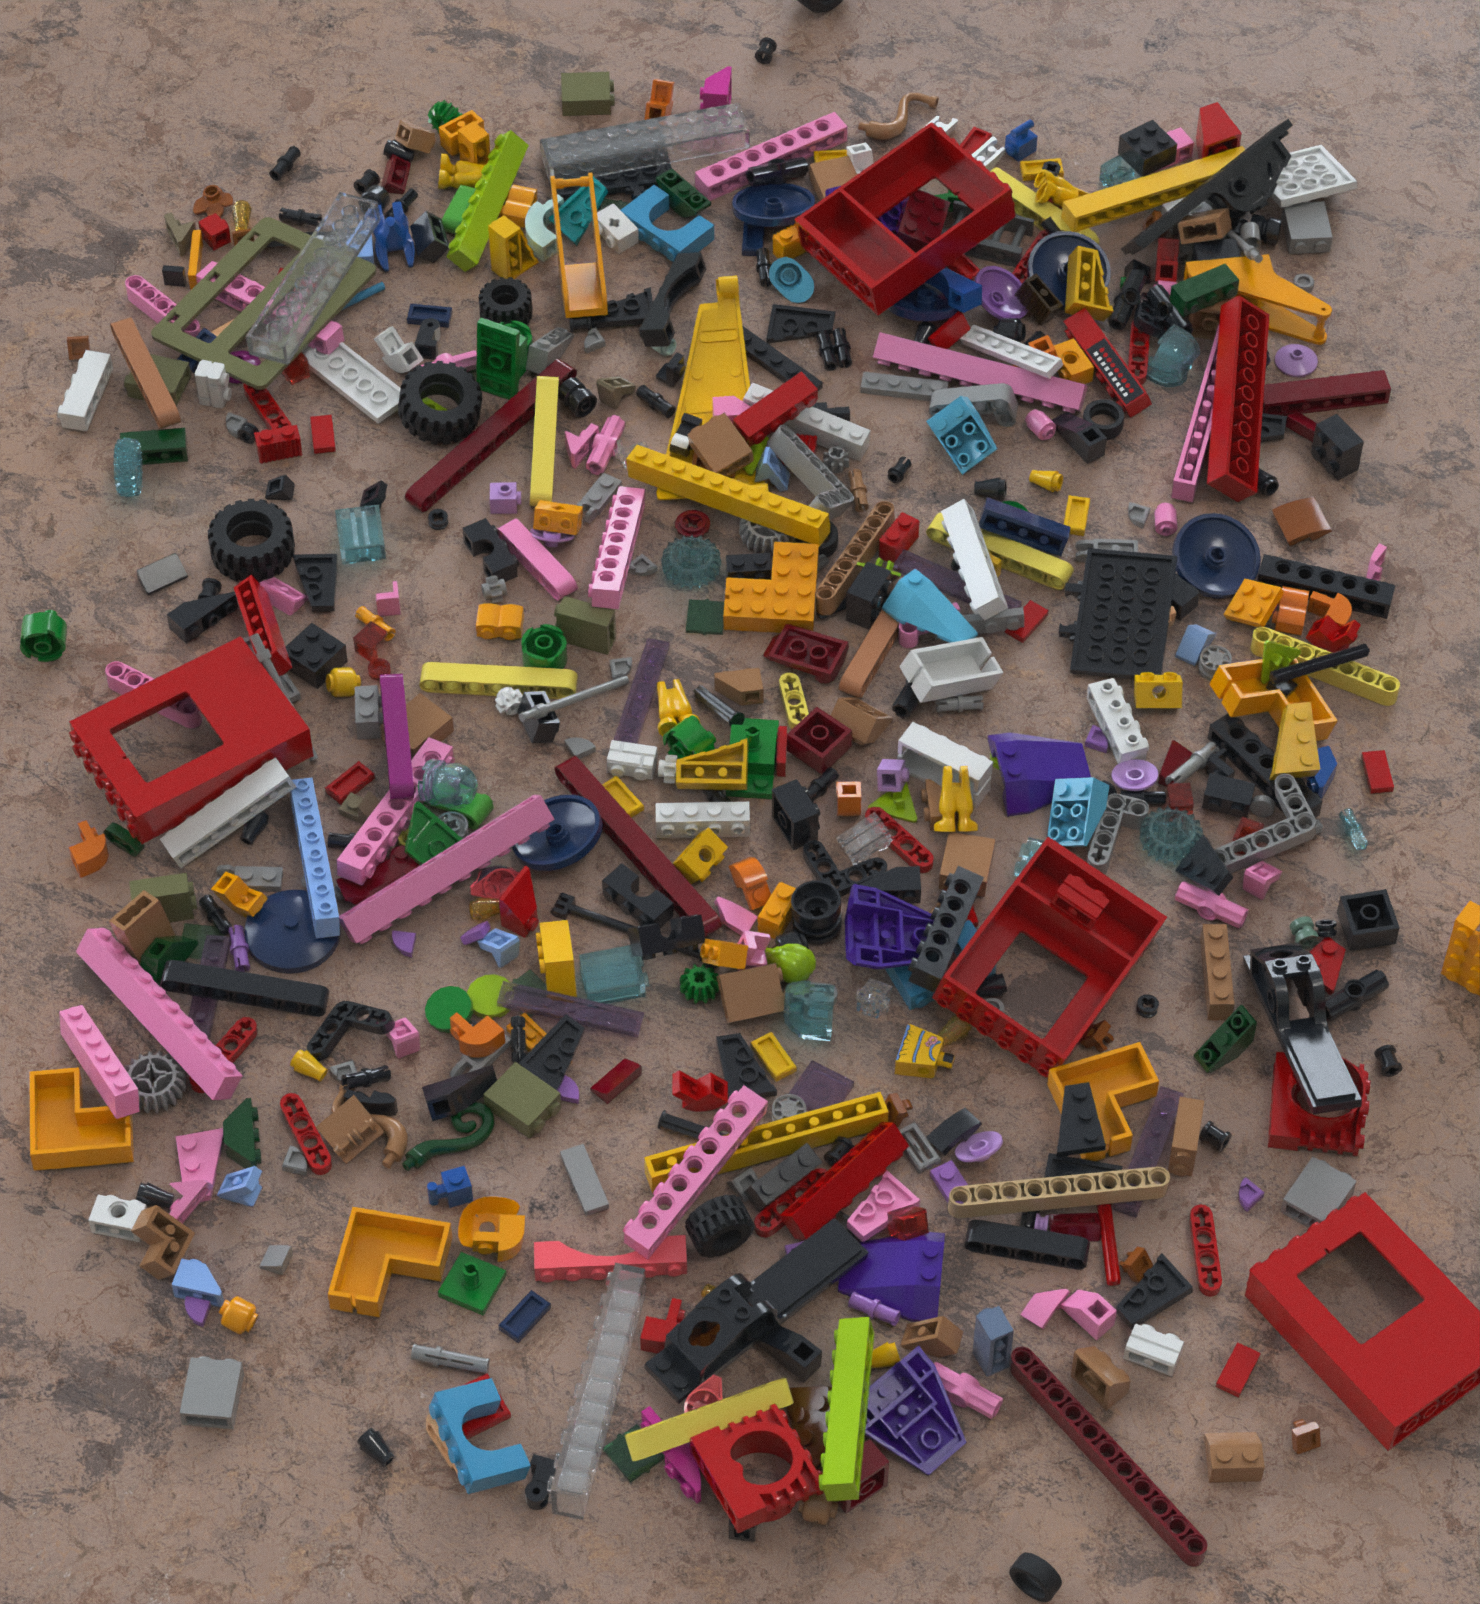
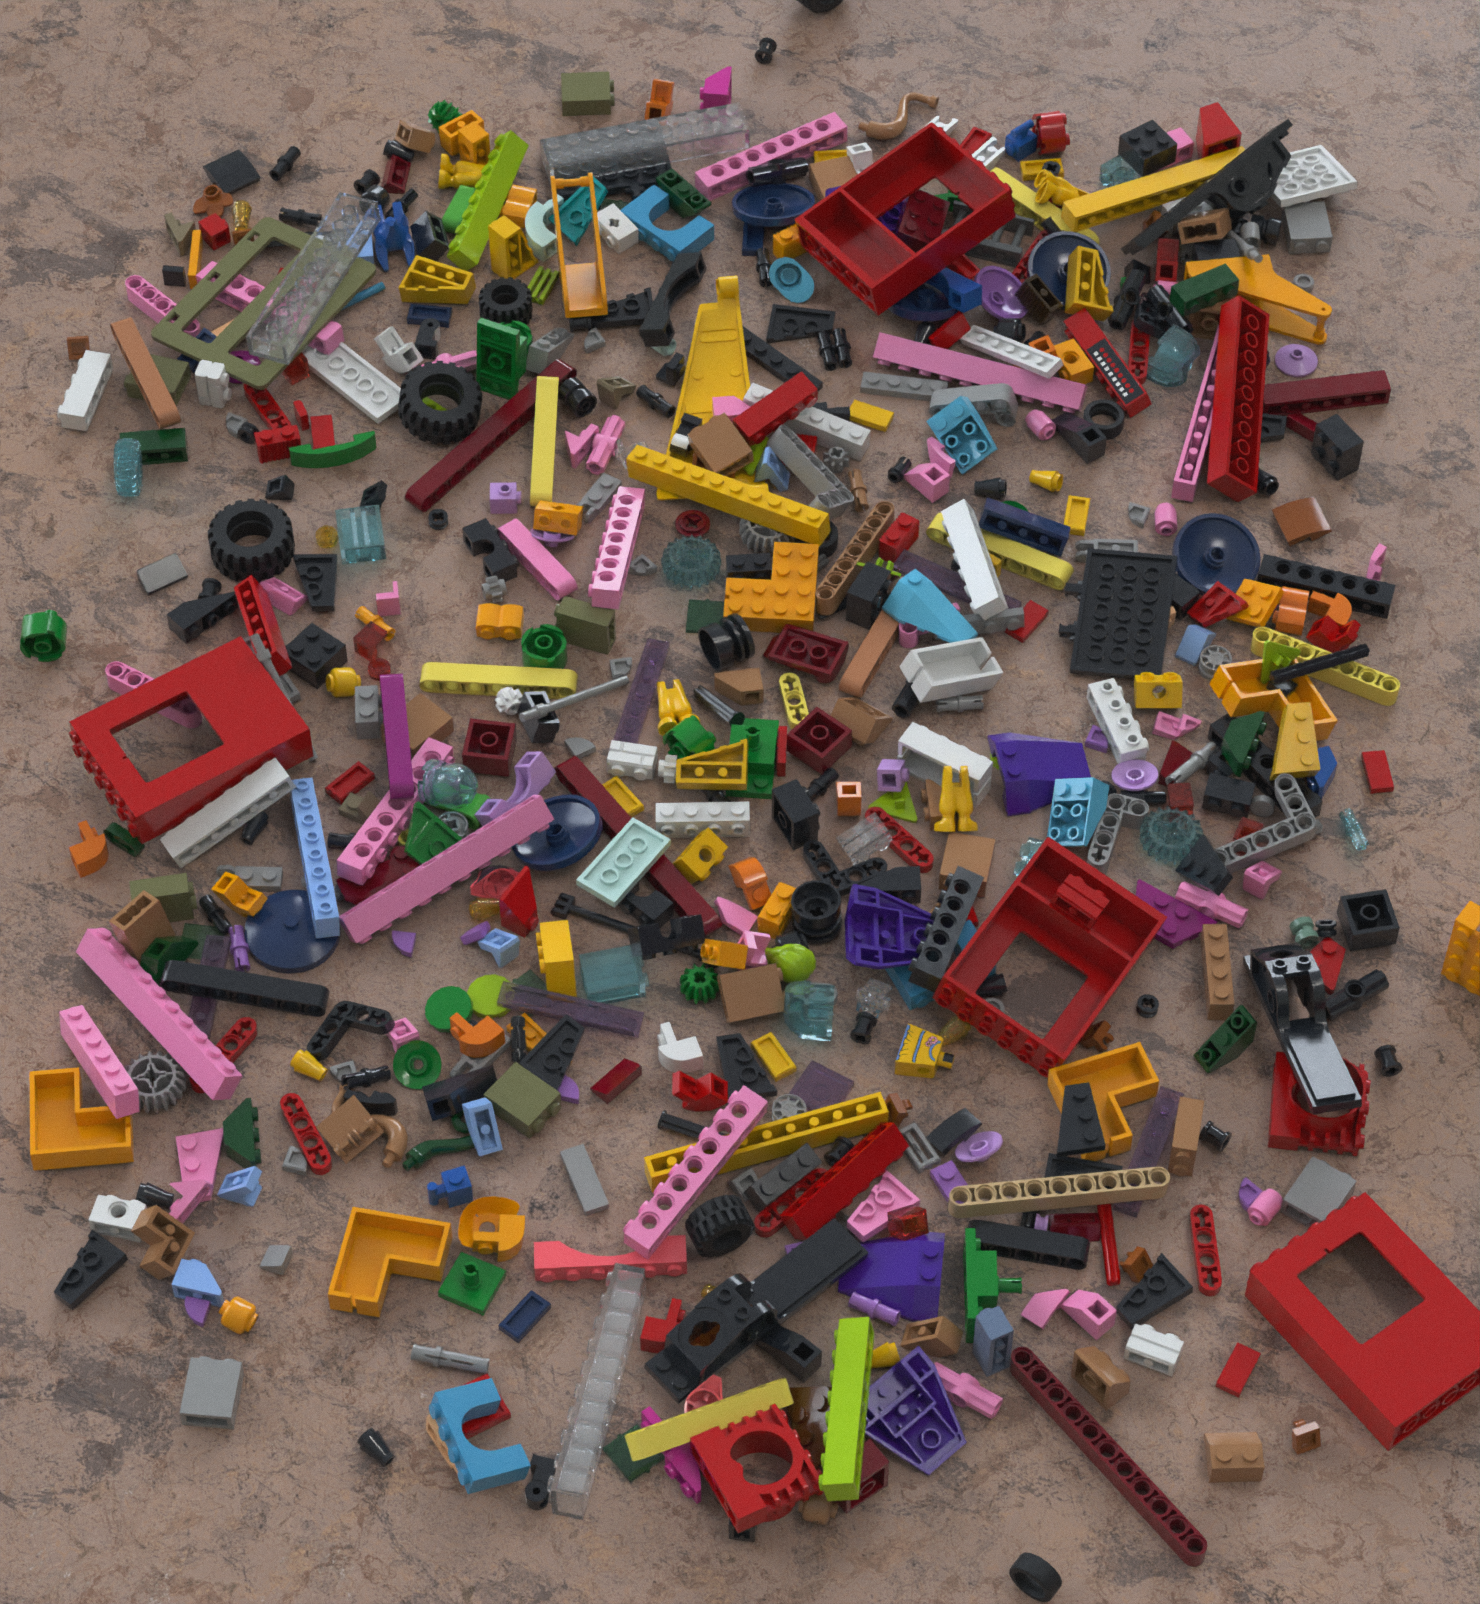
(93, 1266): none -> black wing
(232, 172): none -> black slope
(301, 415): none -> red tile
(326, 536): none -> clear yellow tile
(334, 455): none -> green slope
(404, 1064): none -> green dish
(436, 283): none -> yellow wedge
(482, 1126): none -> light blue slope
(489, 747): none -> dark red brick
(532, 775): none -> lavender arch
(544, 274): none -> lime tile
(623, 862): none -> light aqua plate
(678, 1055): none -> white brick
(726, 642): none -> black wheel
(863, 1028): none -> black bush
(870, 415): none -> yellow tile
(929, 480): none -> bright pink slope
(937, 455): none -> bright pink slope
(981, 1281): none -> green brick
(1051, 132): none -> red brick
(1174, 727): none -> bright pink slope
(1182, 921): none -> magenta wing
(1216, 605): none -> red wing
(1242, 740): none -> dark green slope
(1265, 1207): none -> bright pink brick

